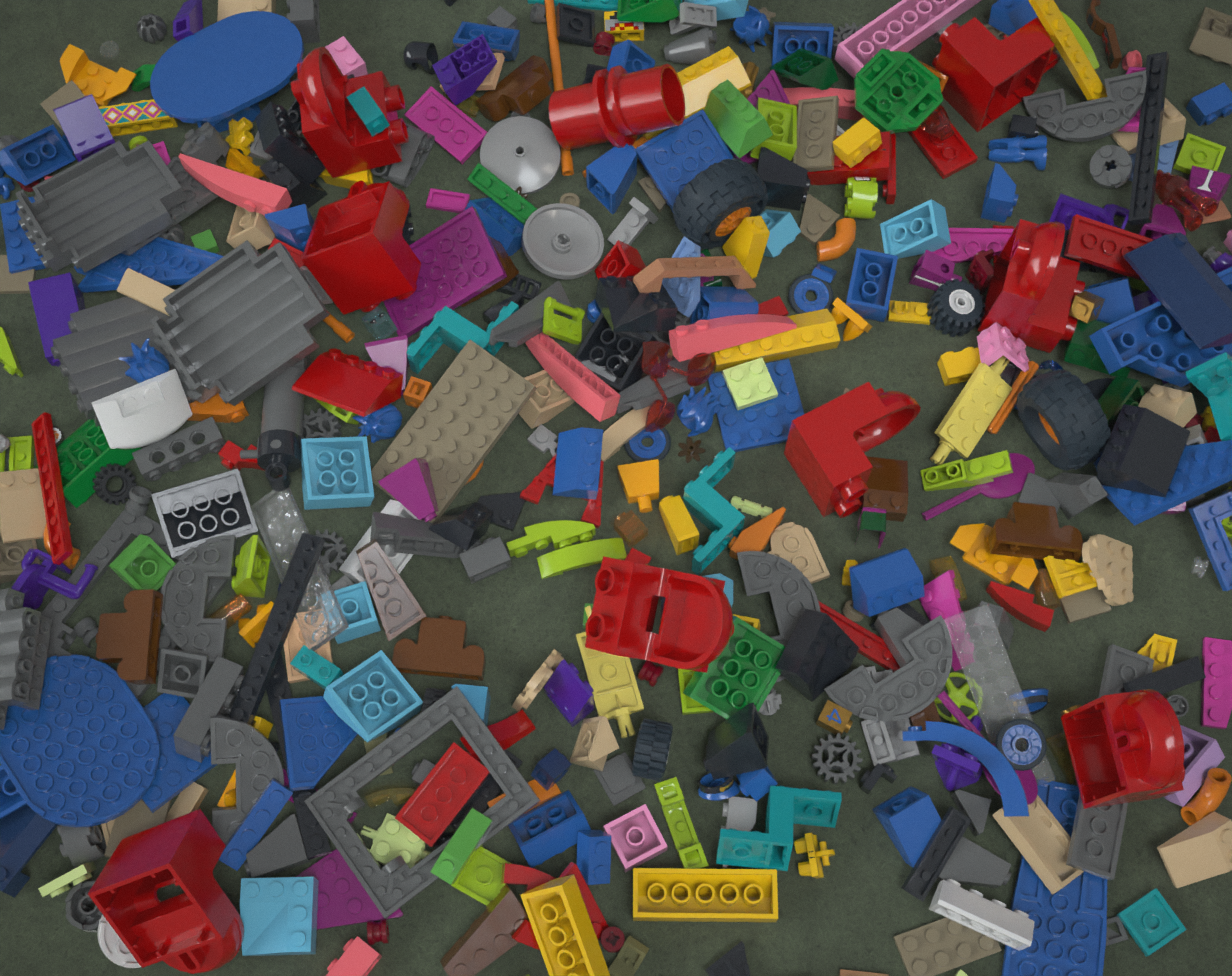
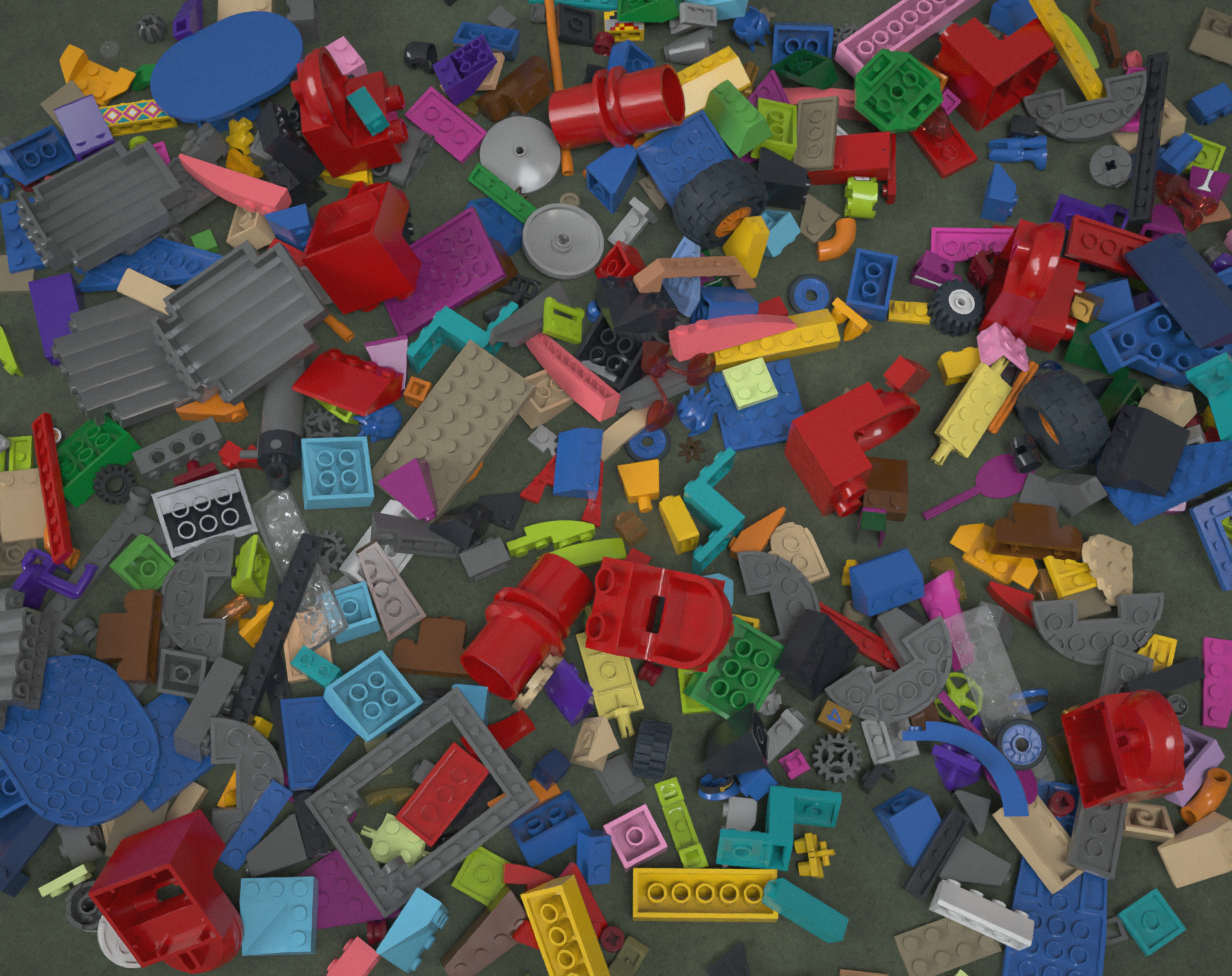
(143, 412): white slope -> none
(145, 362): blue hair -> none
(195, 473): none -> dark red tile
(379, 324): clear light blue brick -> none
(413, 931): none -> medium azure slope
(447, 200): dark pink tile -> none
(461, 846): bright green slope -> none
(527, 625): none -> red piece
(750, 507): yellowish green axle -> none
(785, 731): none -> light grey bracket
(794, 764): none -> dark pink tile
(805, 910): none -> teal brick
(824, 273): blue tile -> none
(857, 142): yellow brick -> none
(906, 375): none -> red brick
(916, 231): medium azure slope -> none
(950, 100): none -> dark pink tile
(968, 473): lime slope -> none
(1025, 453): none -> black wheel
(1057, 807): none -> dark red wheel
(1089, 638): none -> dark grey plate
(1148, 822): none -> tan slope
(1179, 154): none -> blue brick
(1198, 566): clear bush -> none

